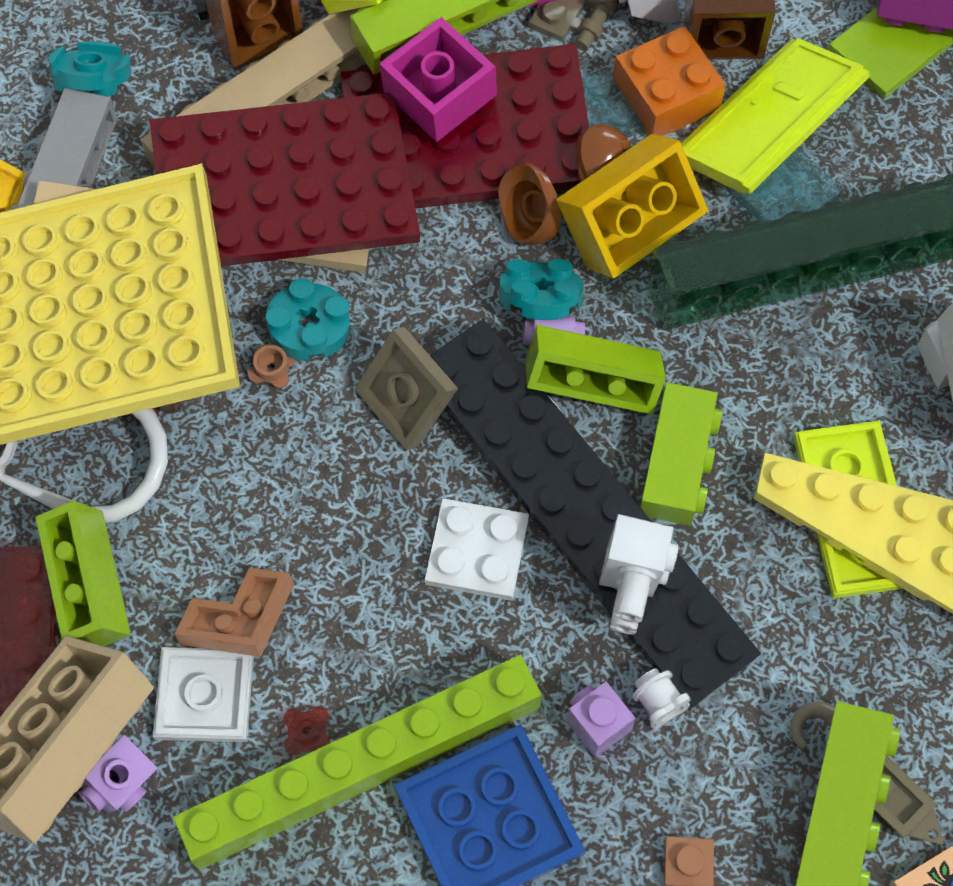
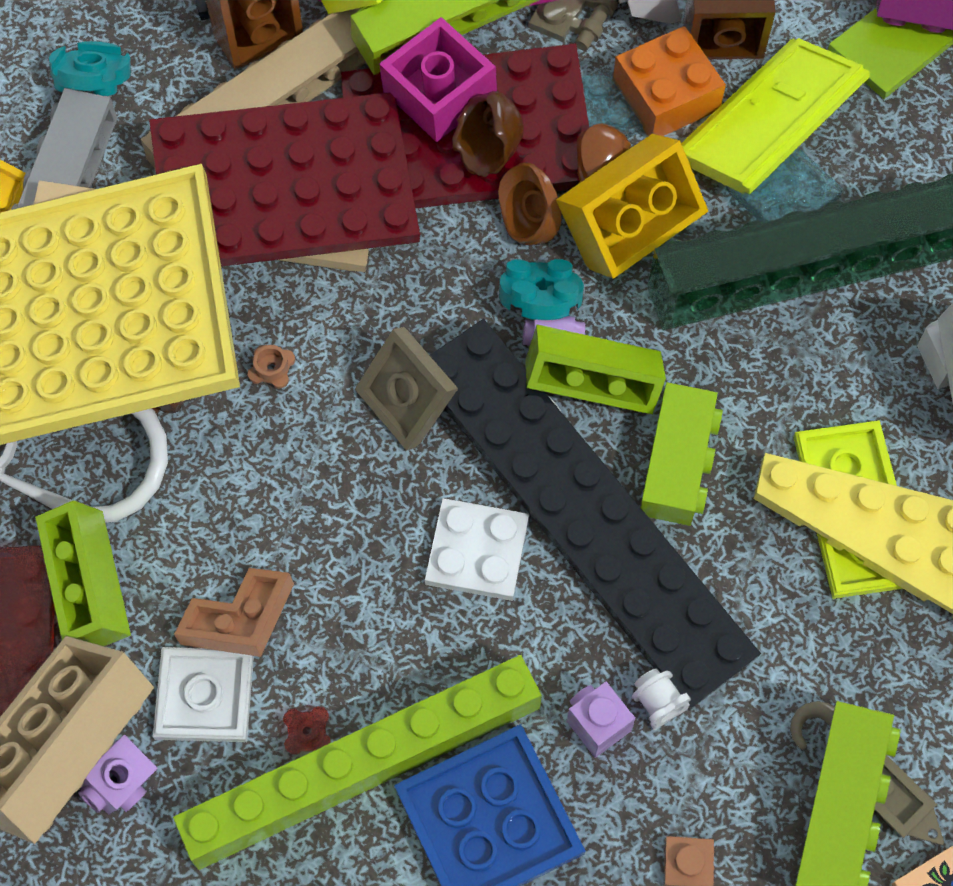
(311, 300): teal plate -> none
(488, 133): none -> reddish brown hair
(634, 564): white brick -> none

